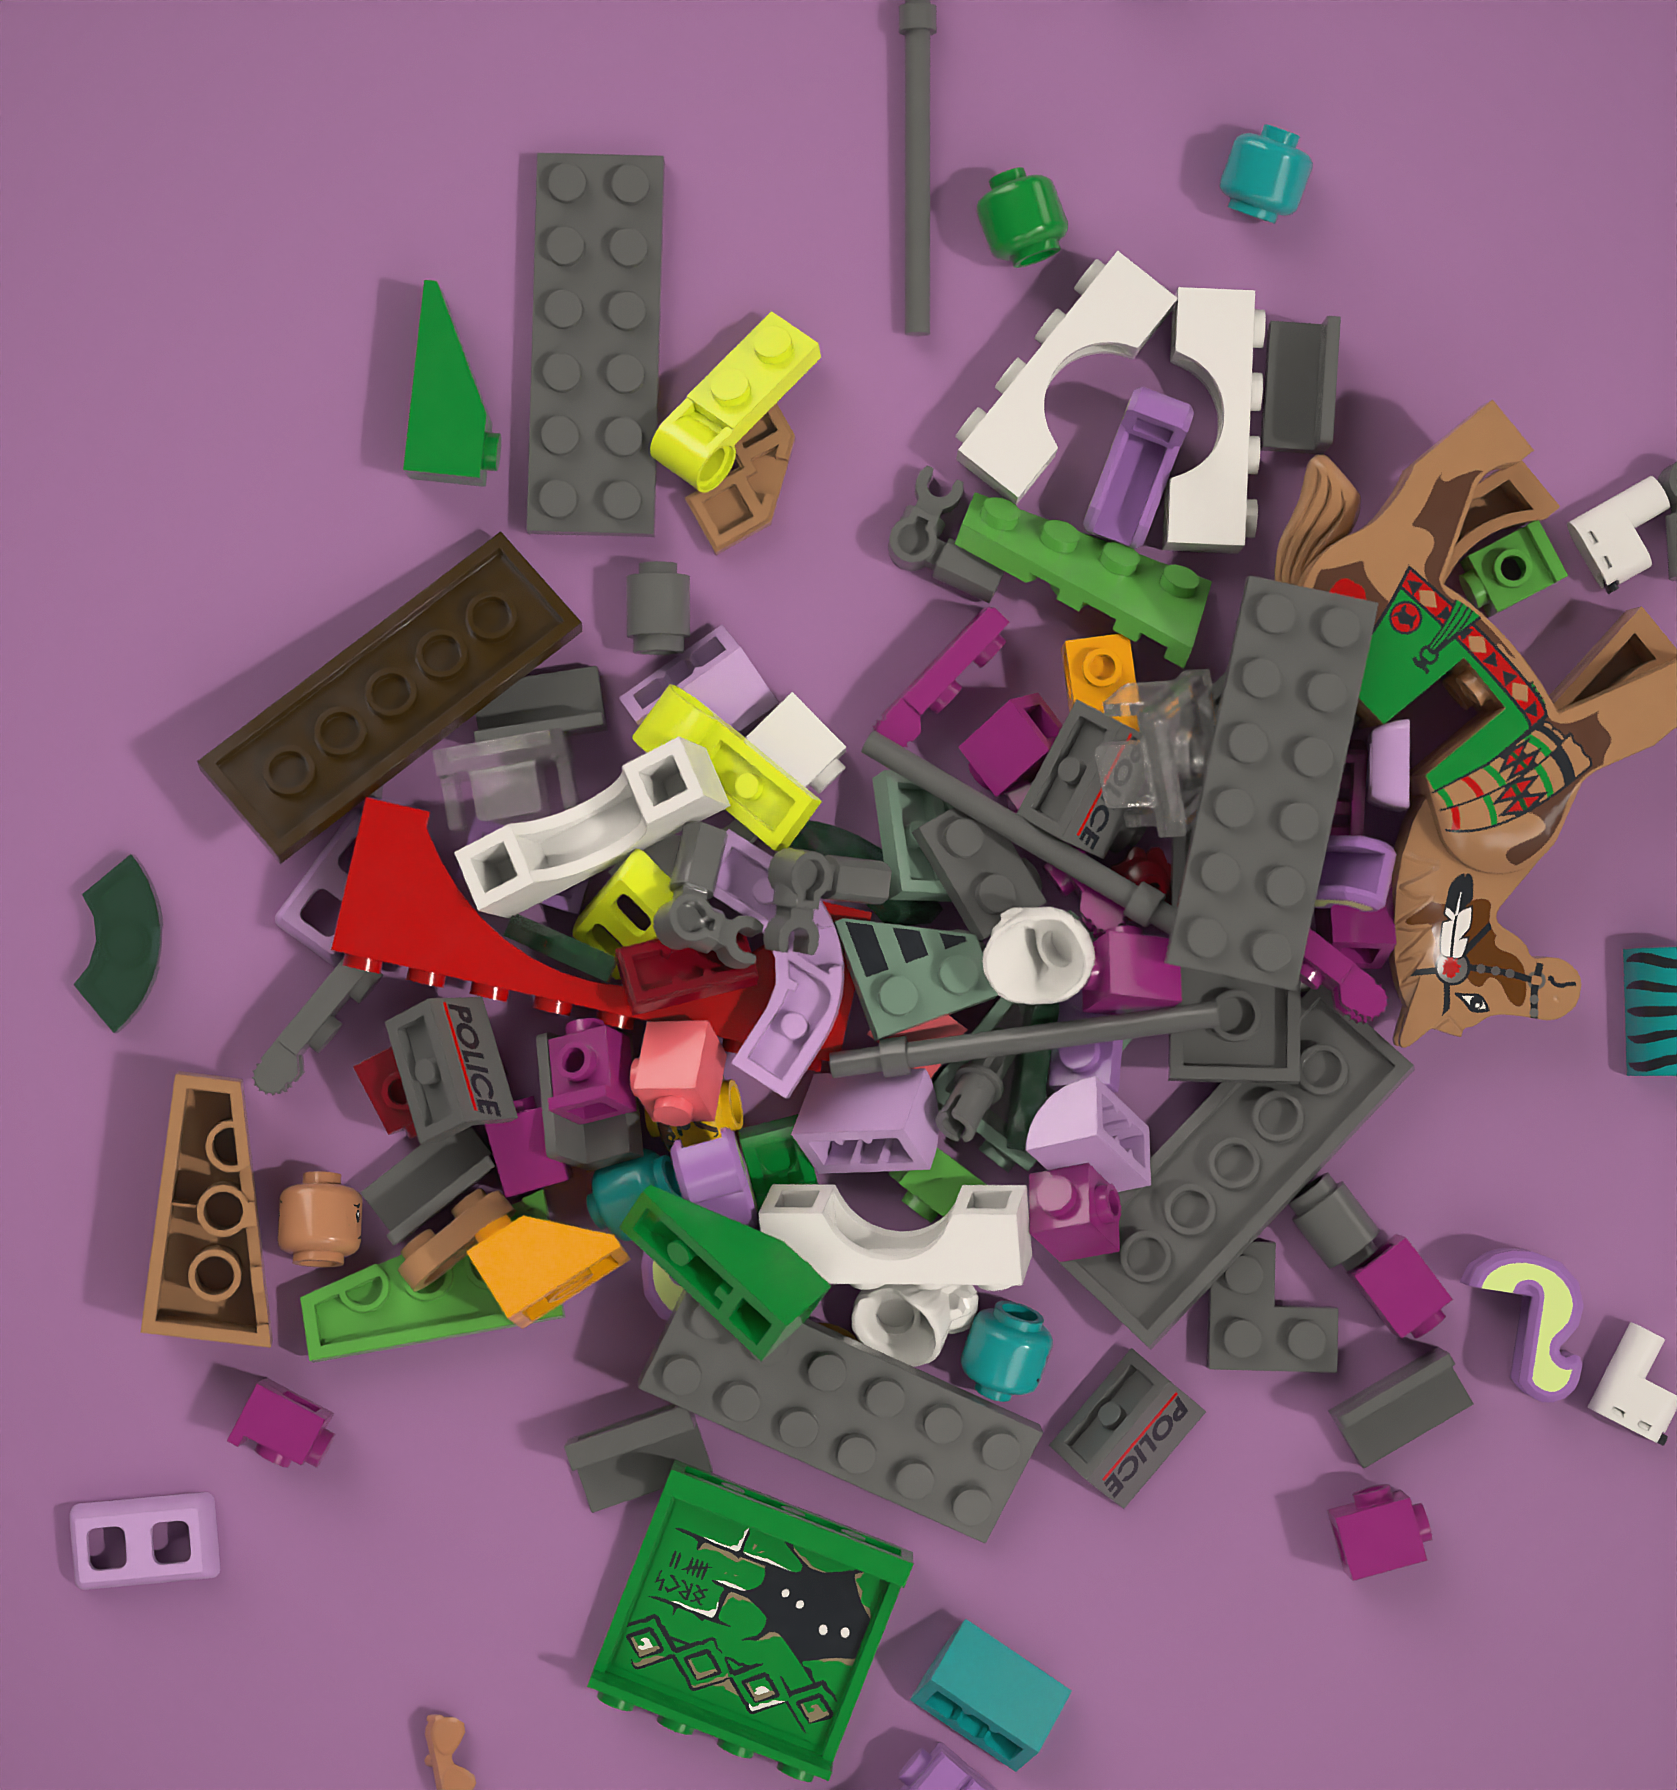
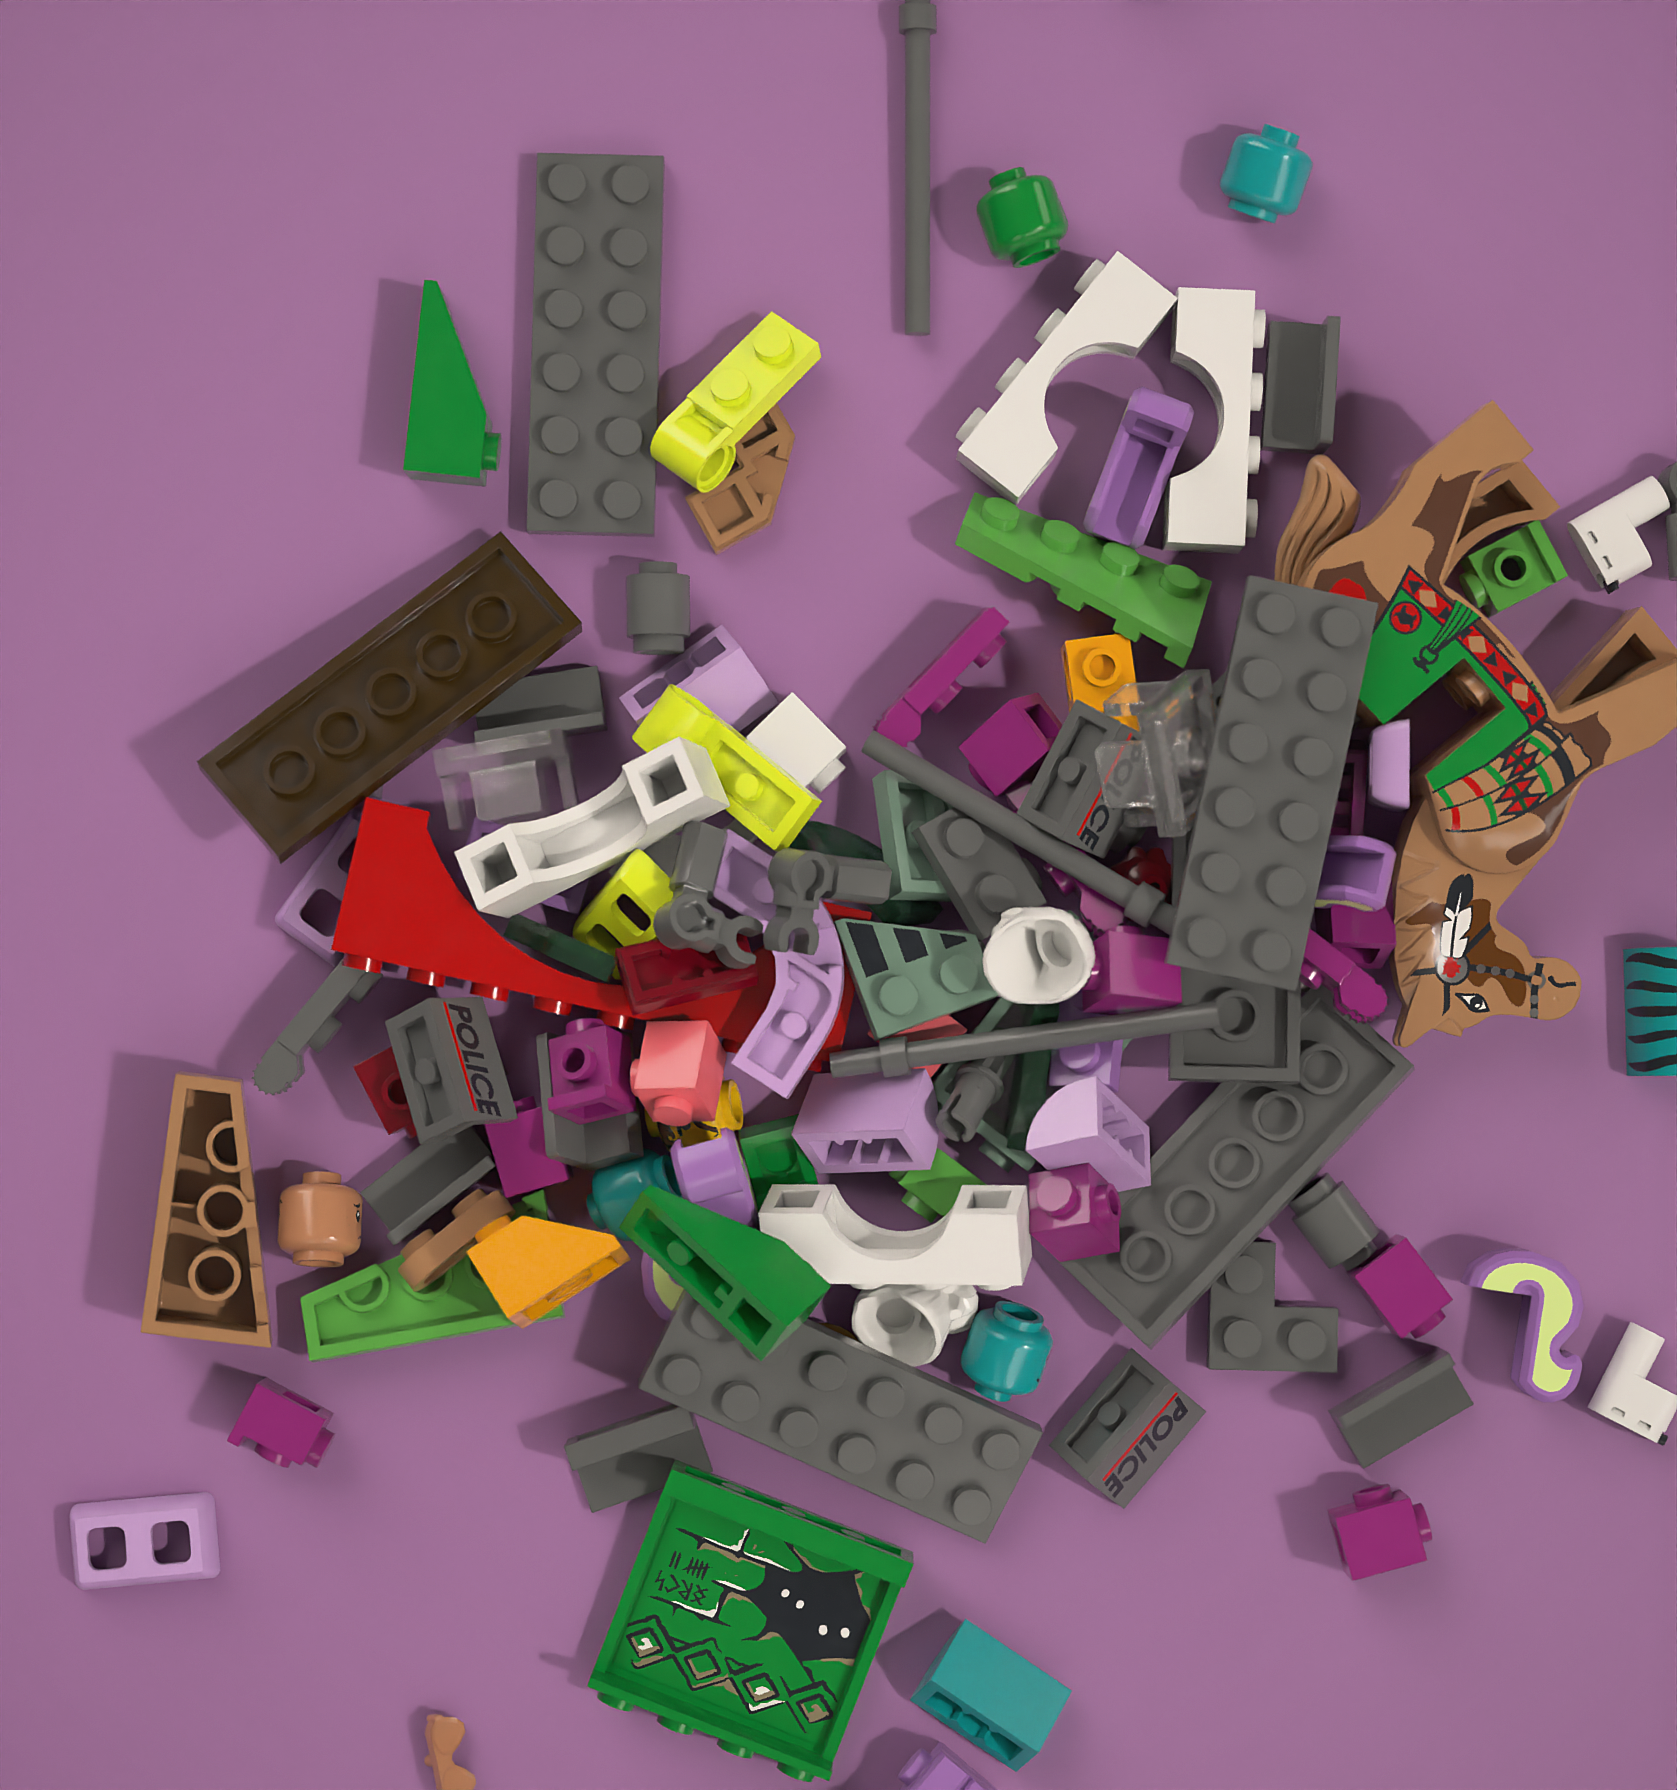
(126, 945): clear green tile -> none
(916, 543): dark grey bar -> none

